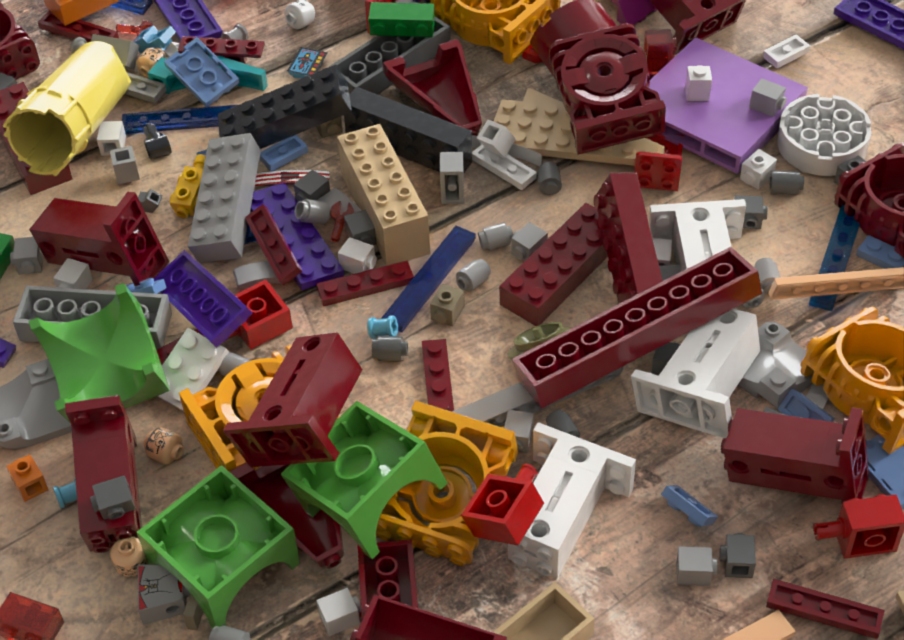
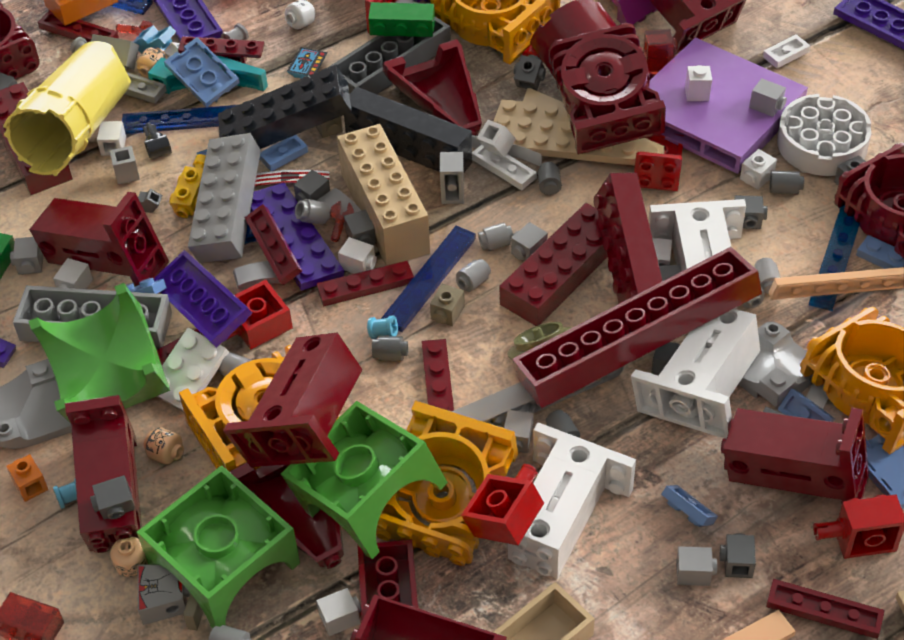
(529, 72): none -> dark grey brick

